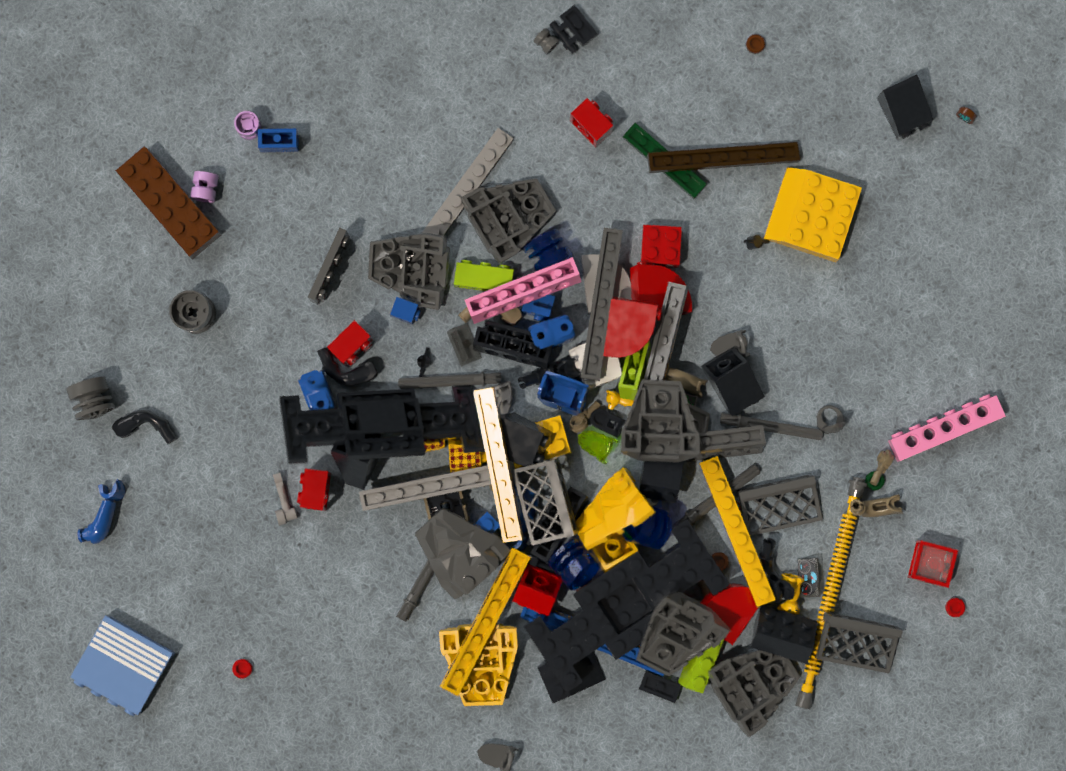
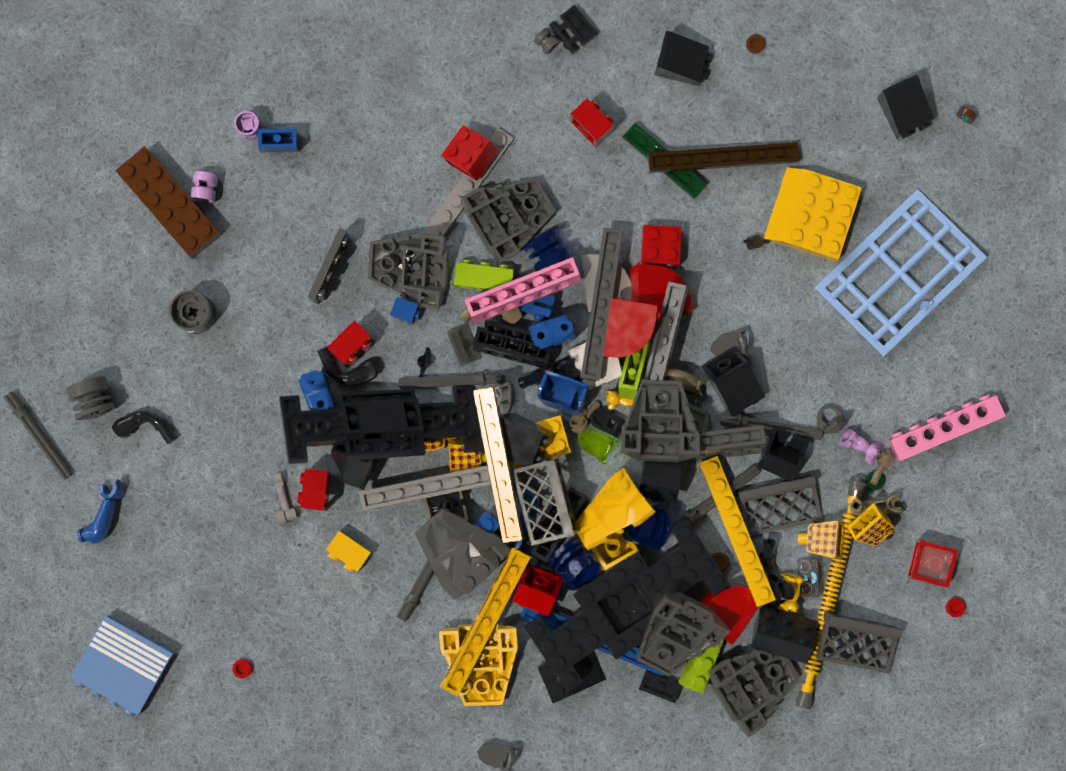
(23, 415): none -> dark grey axle
(348, 551): none -> yellow brick
(470, 152): none -> red piece
(682, 59): none -> black slope
(781, 459): none -> black piece
(824, 539): none -> yellow torso
(851, 439): none -> lavender animal
(872, 526): none -> yellow torso
(900, 272): none -> light blue door

